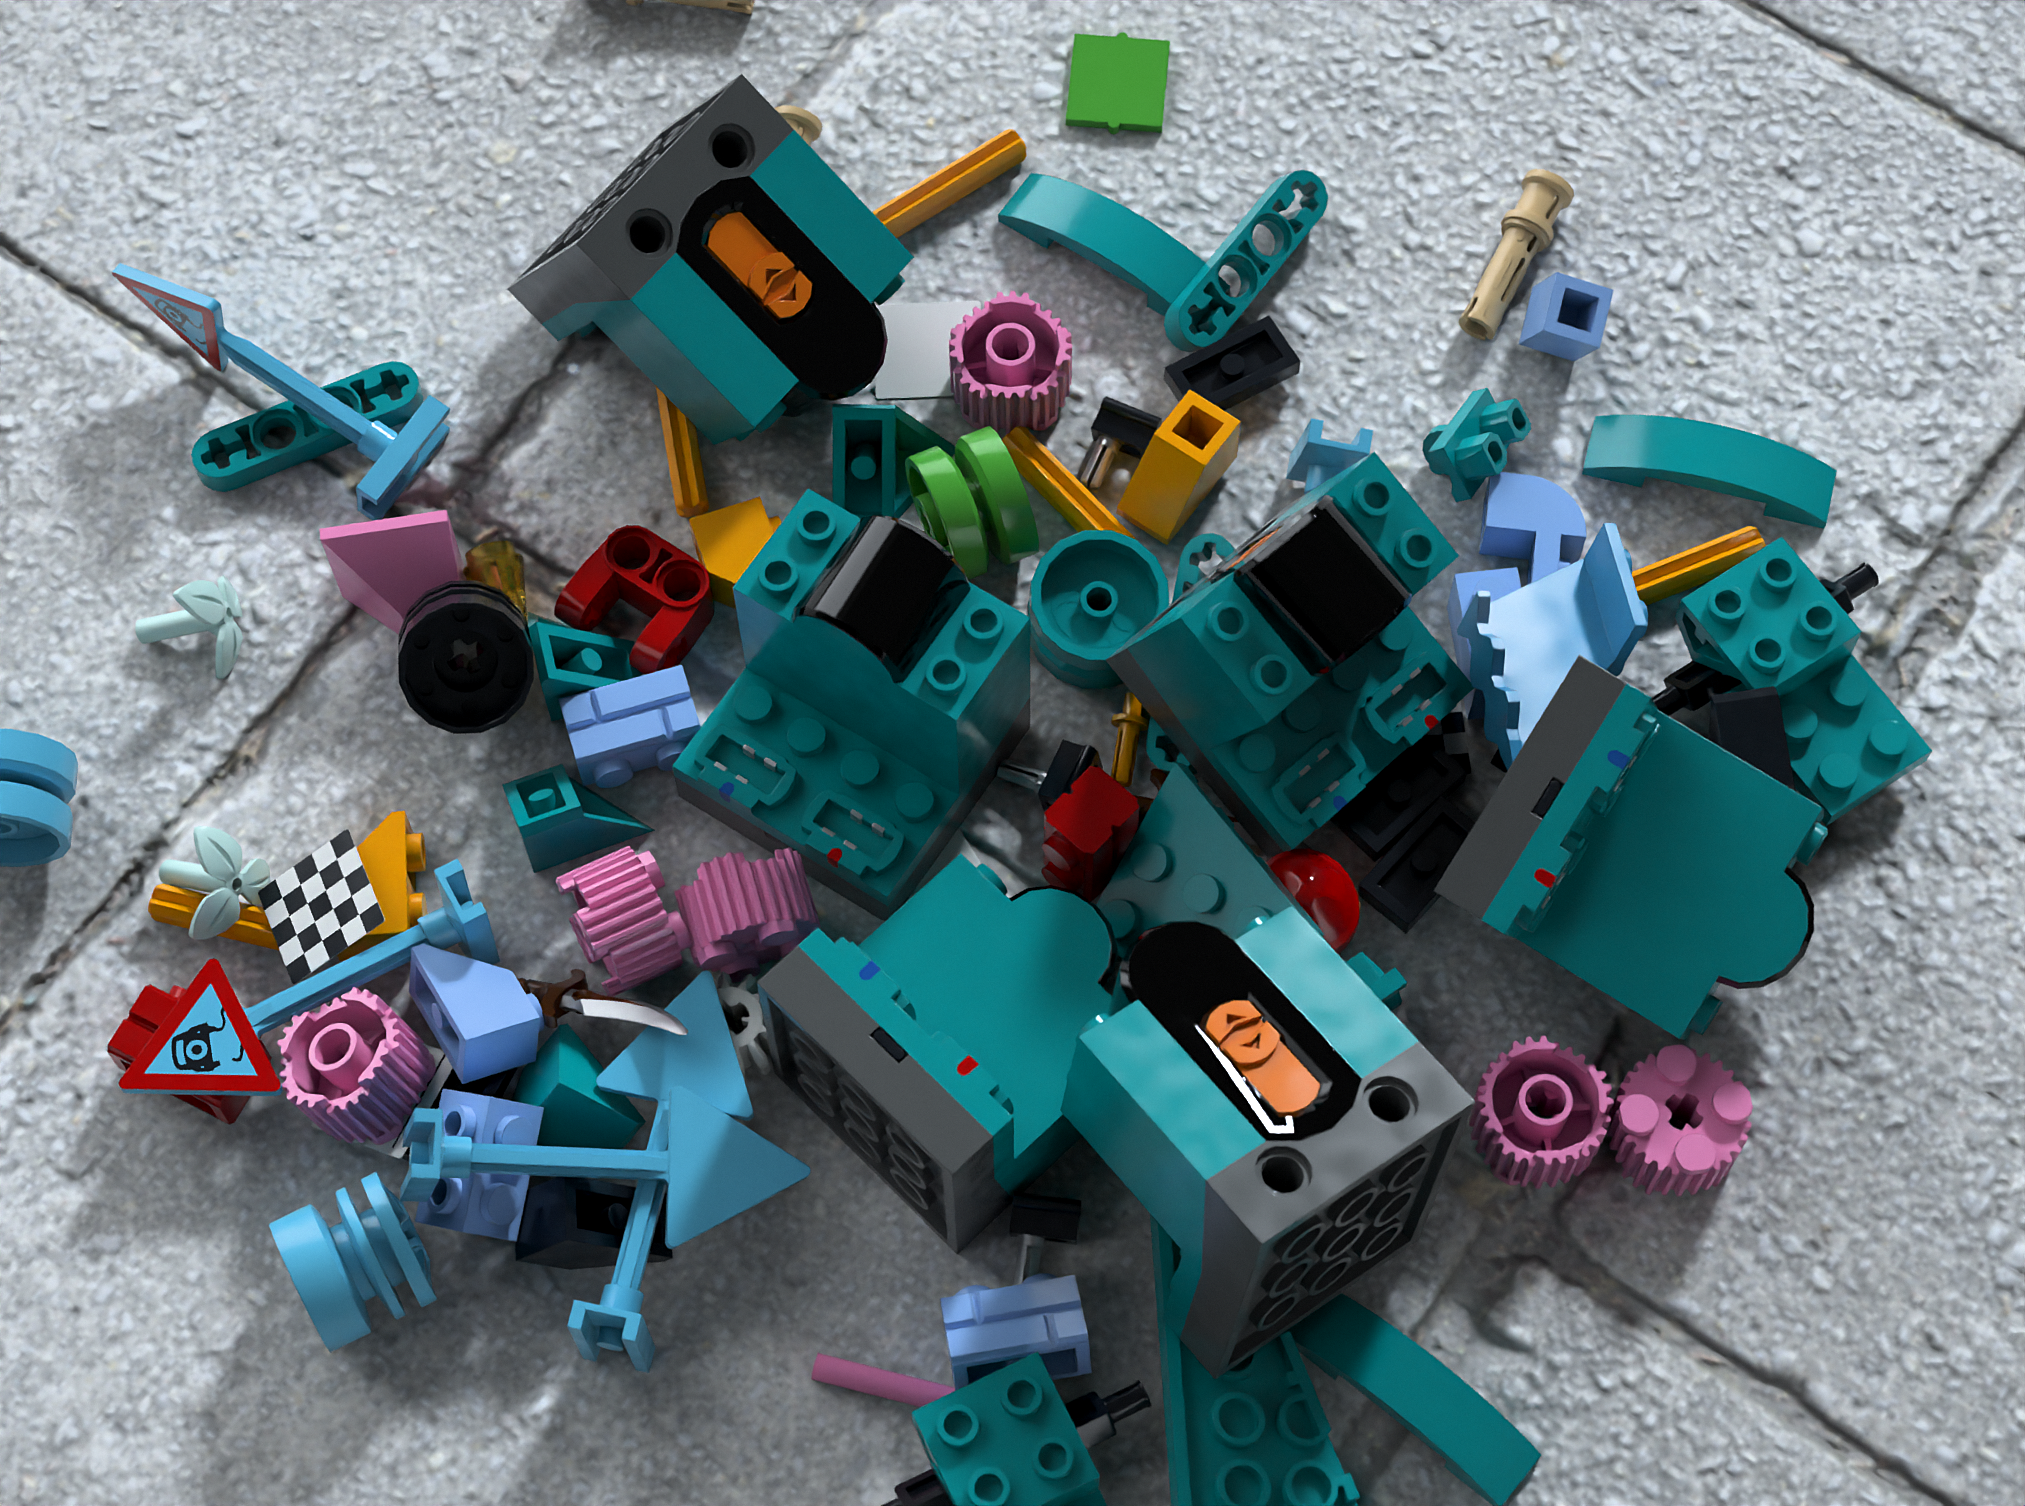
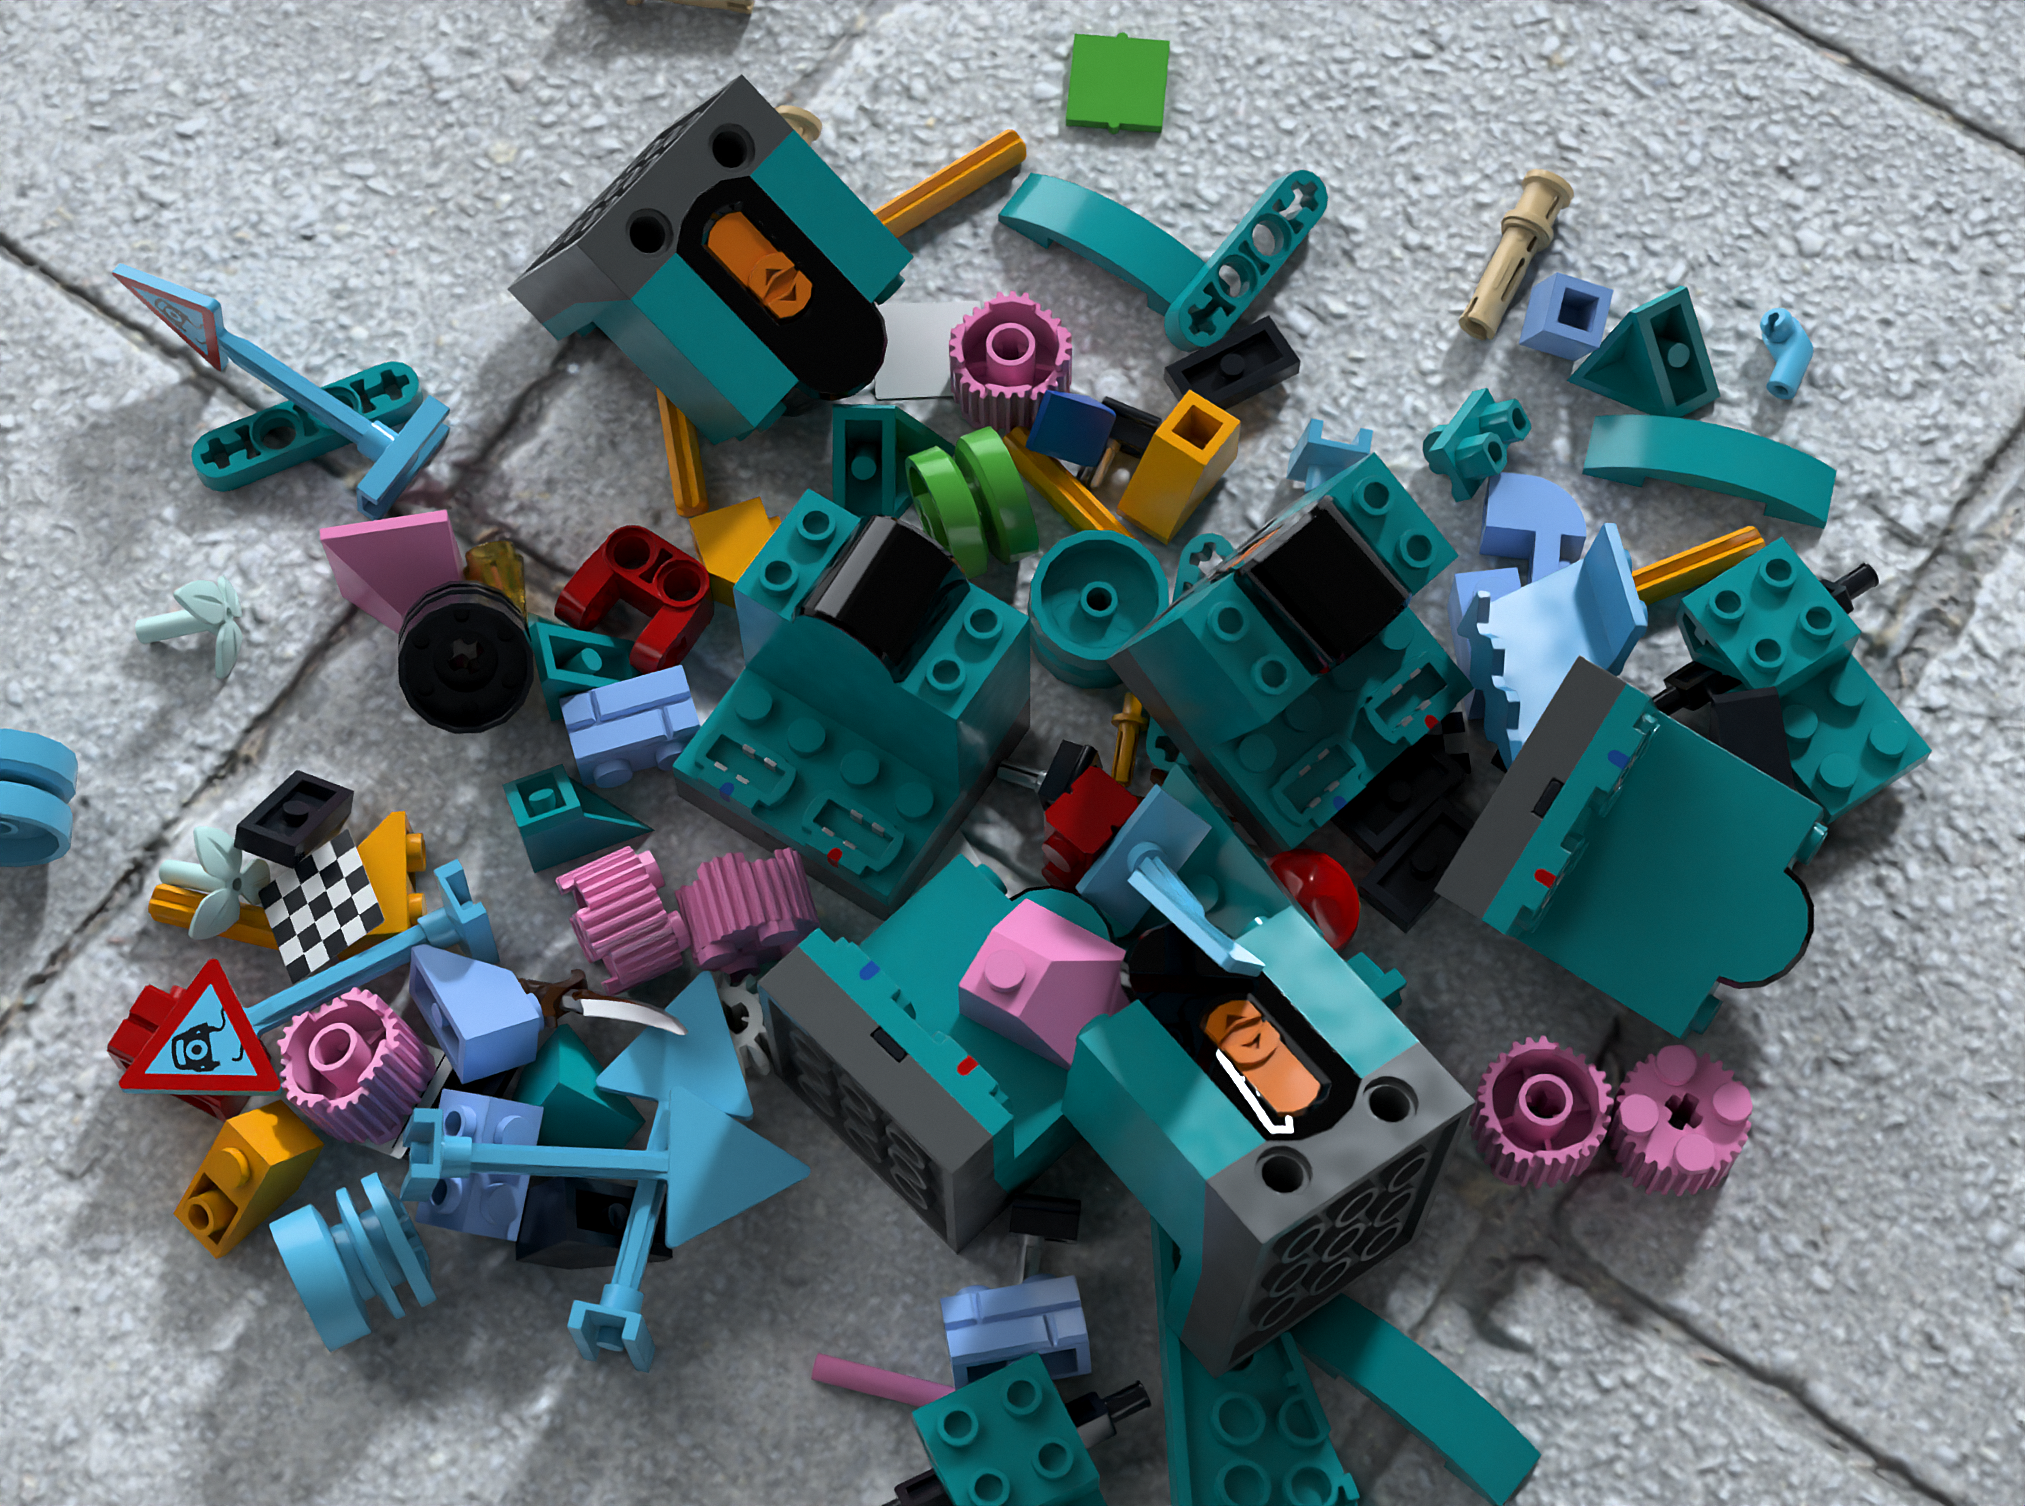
(247, 1175): none -> light orange slope
(293, 819): none -> black plate
(1040, 981): none -> bright pink slope
(1071, 428): none -> blue slope
(1142, 869): none -> medium azure piece
(1653, 360): none -> teal slope
(1789, 349): none -> medium azure arm

